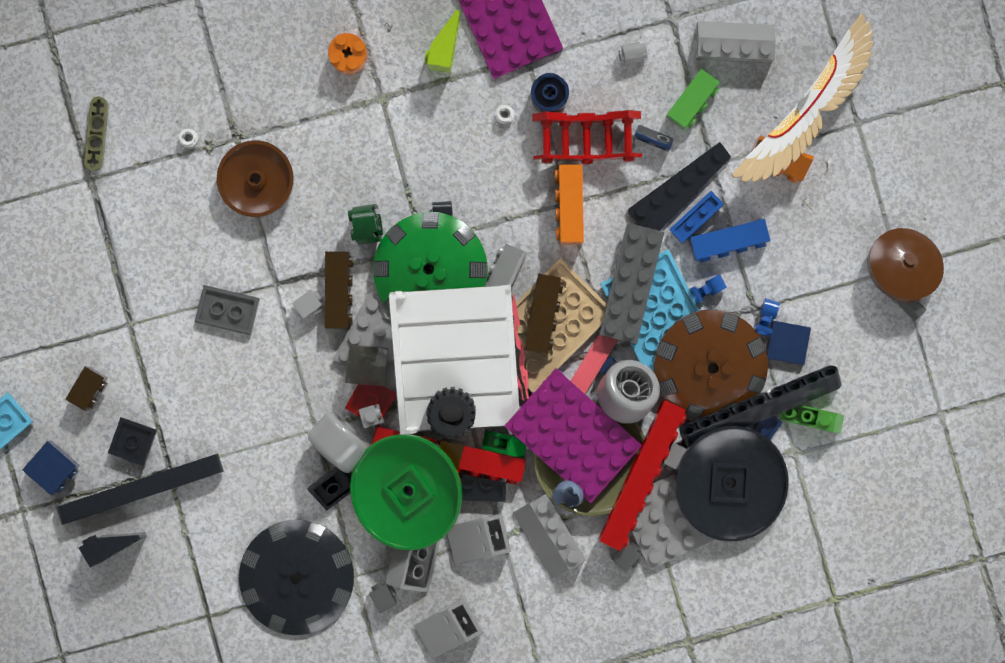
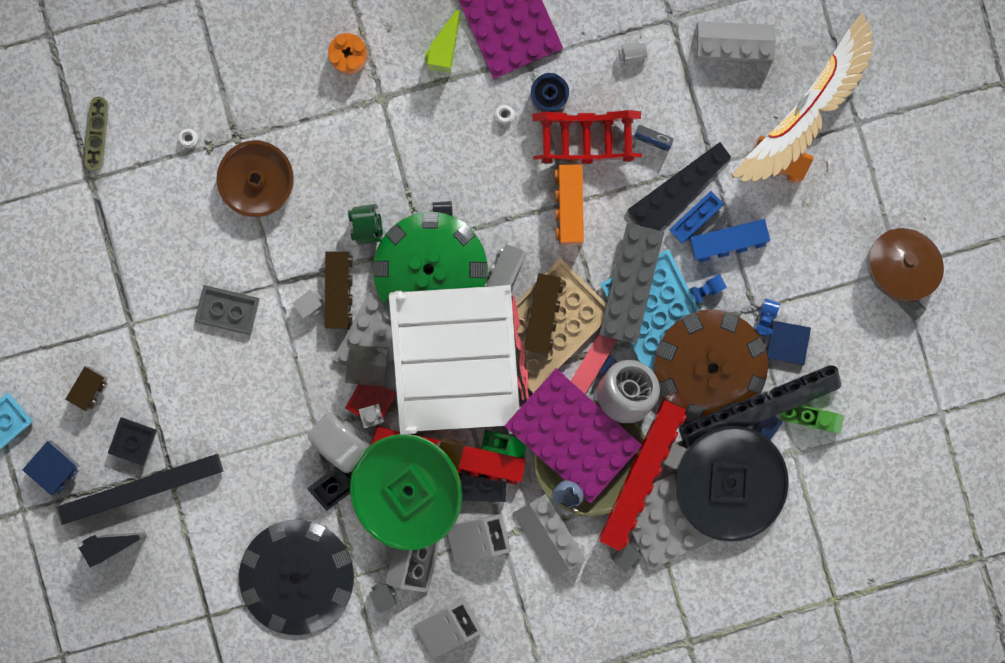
(446, 428): black tyre -> none
(693, 100): bright green brick -> none

